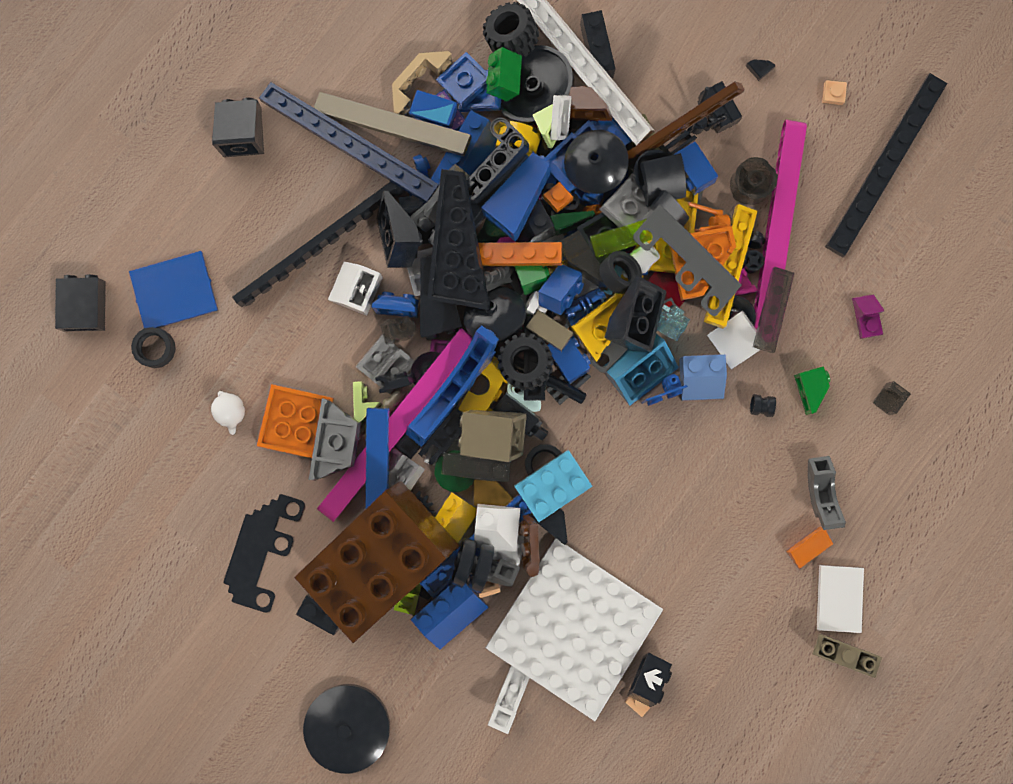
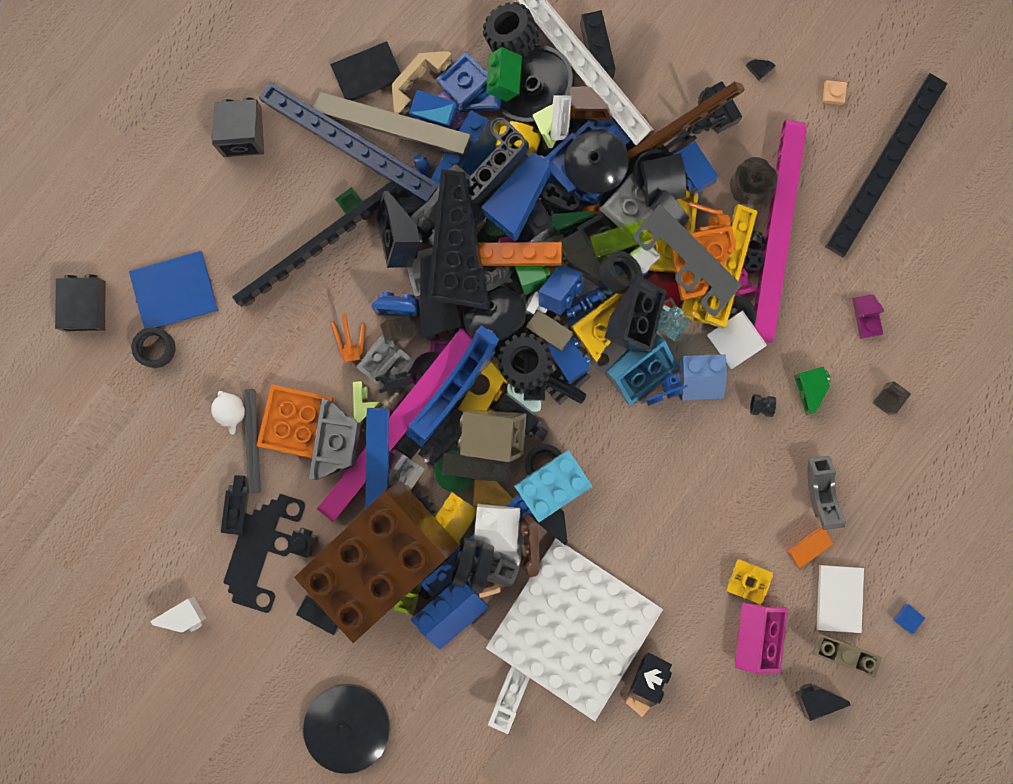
(182, 617): none -> white slope
(235, 507): none -> black hinge
(251, 435): none -> dark grey axle
(302, 543): none -> black brick
(348, 200): none -> dark green plate
(349, 352): none -> orange plant
(355, 287): white slope -> none
(366, 71): none -> black tile
(558, 197): orange plate -> none
(694, 309): none -> yellow brick
(760, 576): none -> yellow piece
(761, 638): none -> dark pink slope
(773, 310): clear smoke tile -> none
(818, 701): none -> black slope
(909, 619): none -> blue tile

